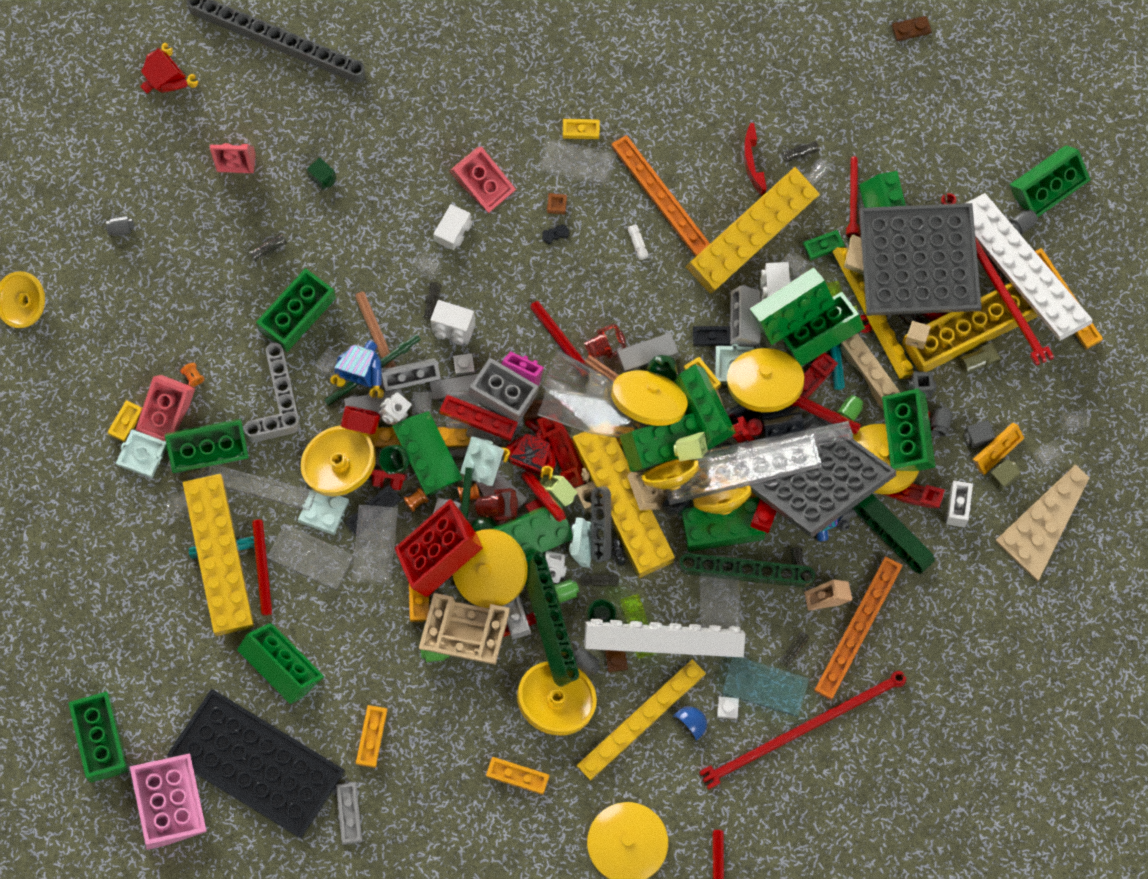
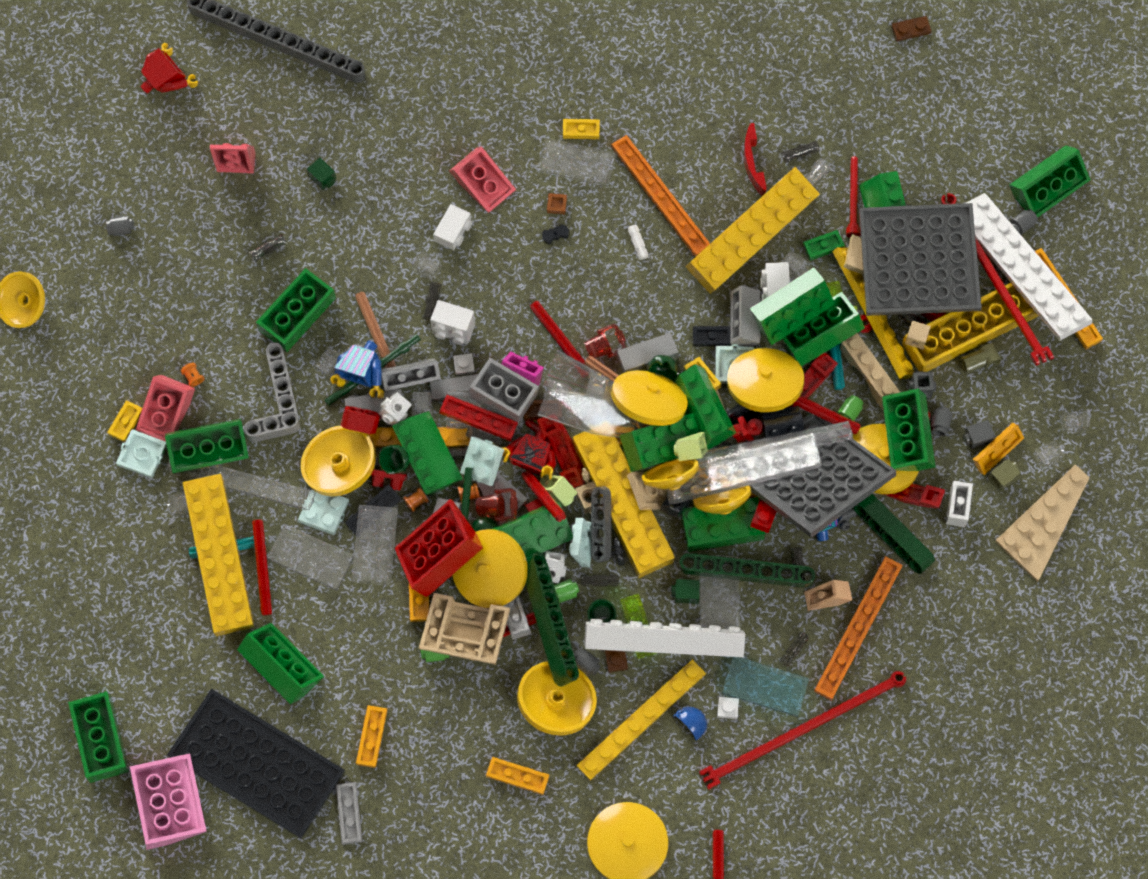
(686, 591): none -> dark green brick

